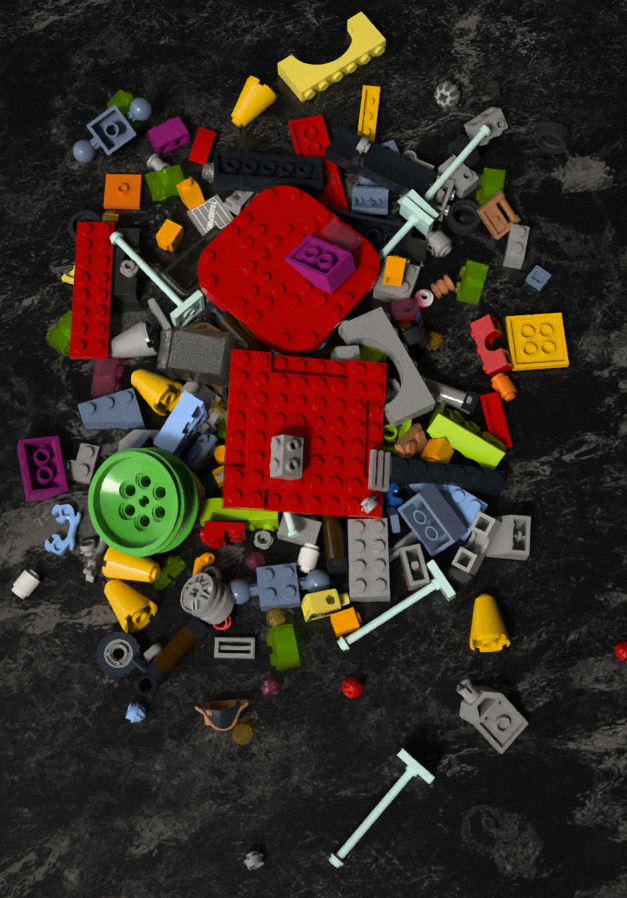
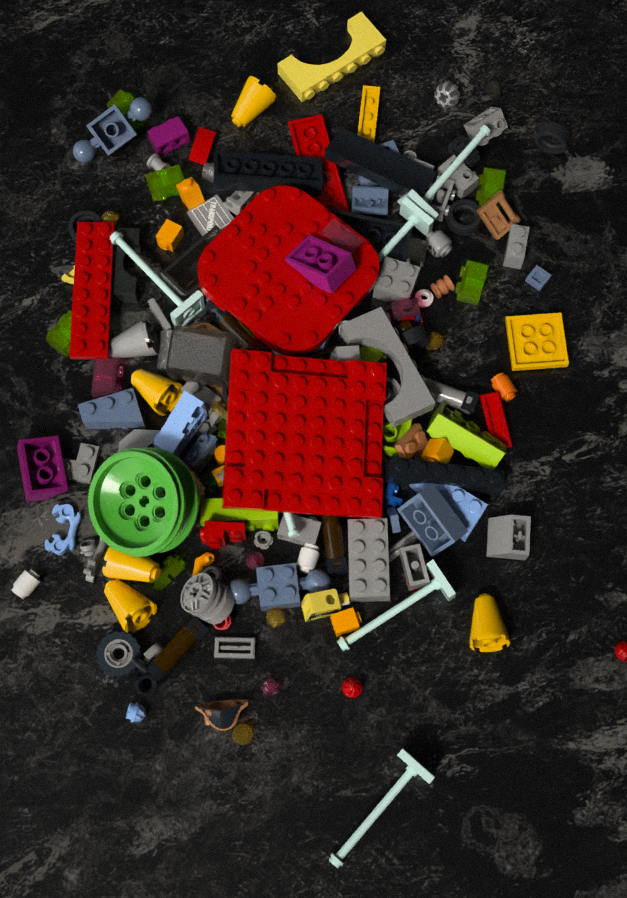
(122, 191): orange plate -> none
(129, 272): light grey plate -> none
(143, 441): sand blue tile -> none
(254, 860): light grey plate -> none
(284, 647): clear neon green brick -> none
(286, 457): light grey brick -> none
(363, 145): light grey plate -> none
(369, 504): light grey plate -> none
(381, 471): light grey tile -> none
(394, 271): light orange brick -> none
(472, 554): light grey arch -> none
(484, 332): red arch -> none
(491, 714): light grey plate -> none

